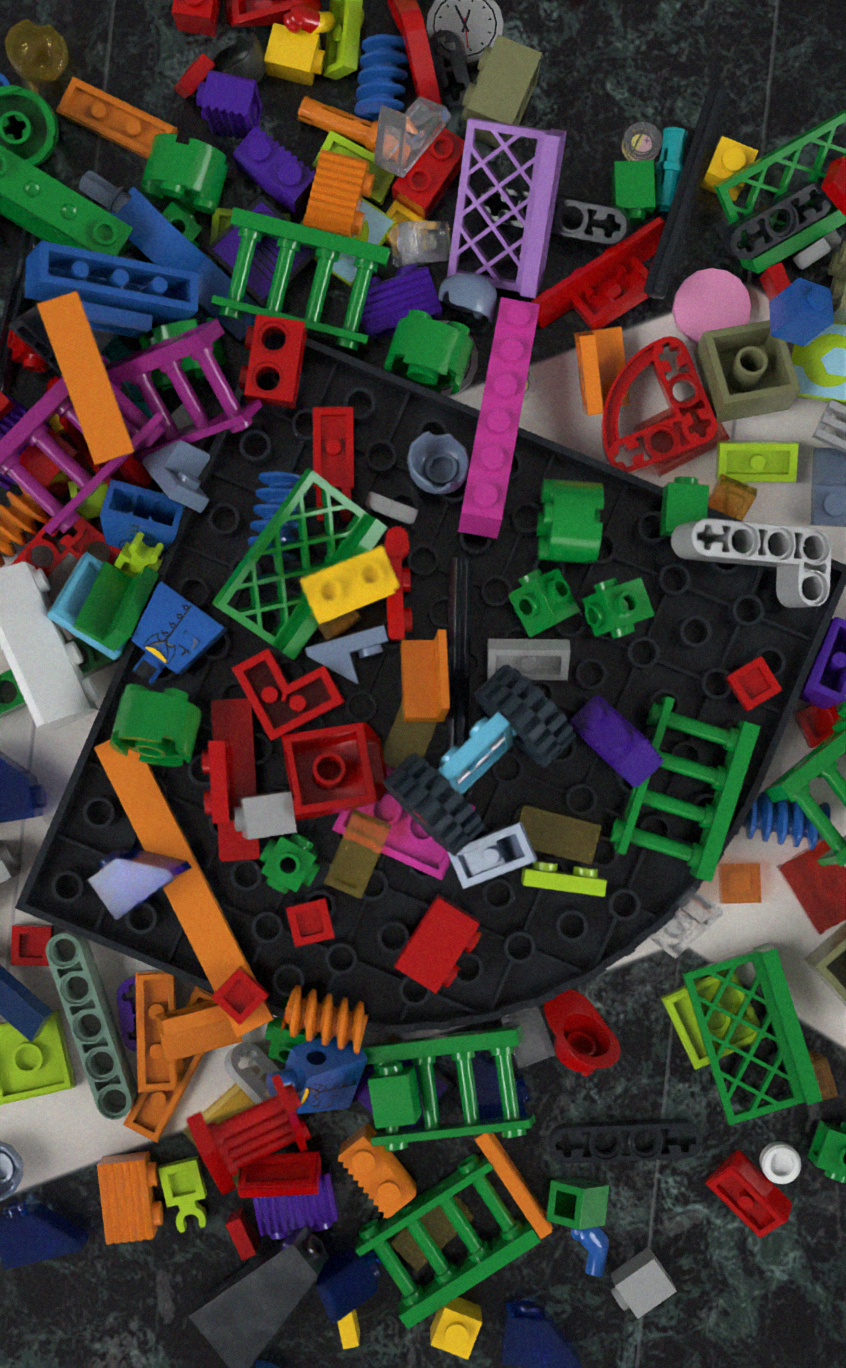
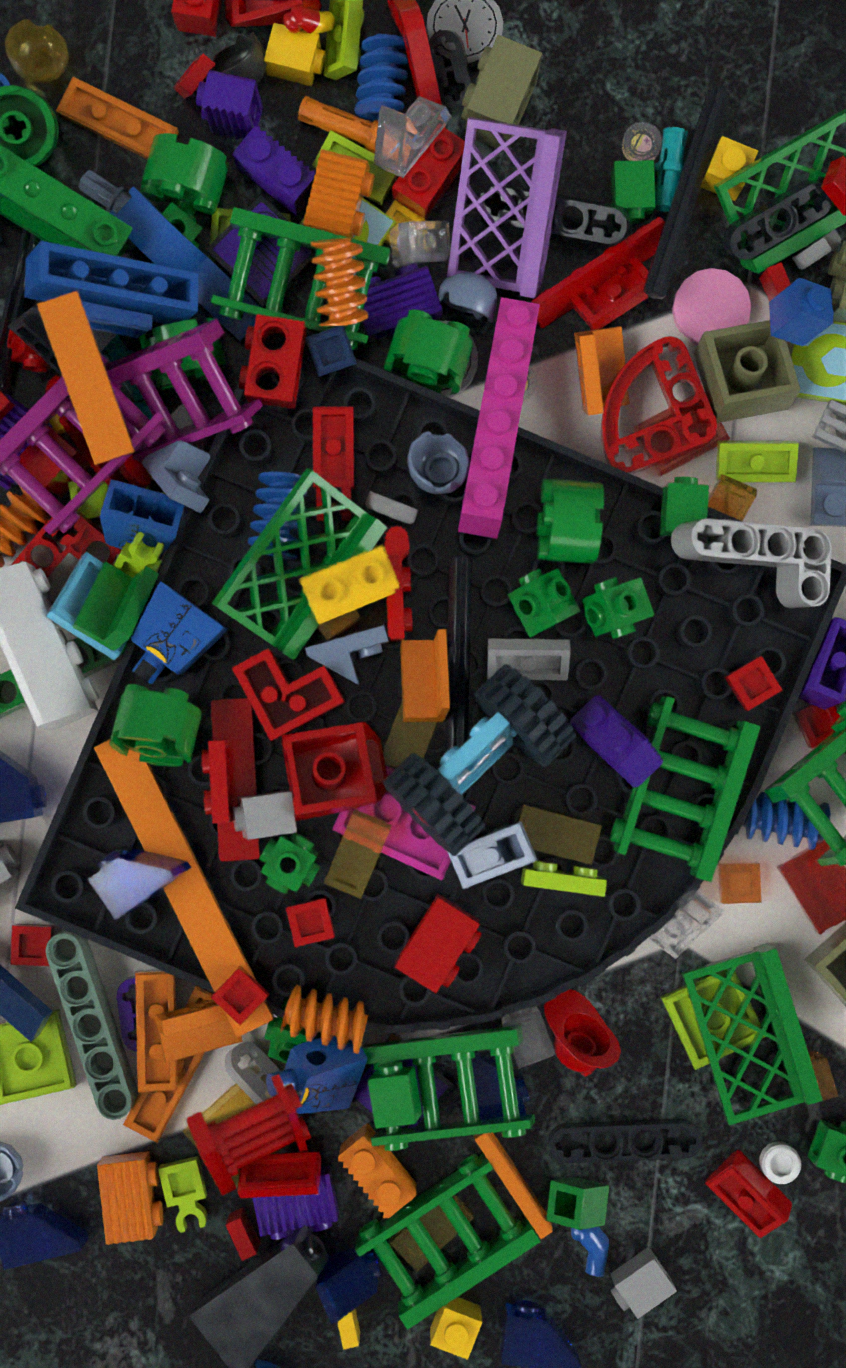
(331, 350): none -> dark blue tile
(340, 281): none -> orange piece

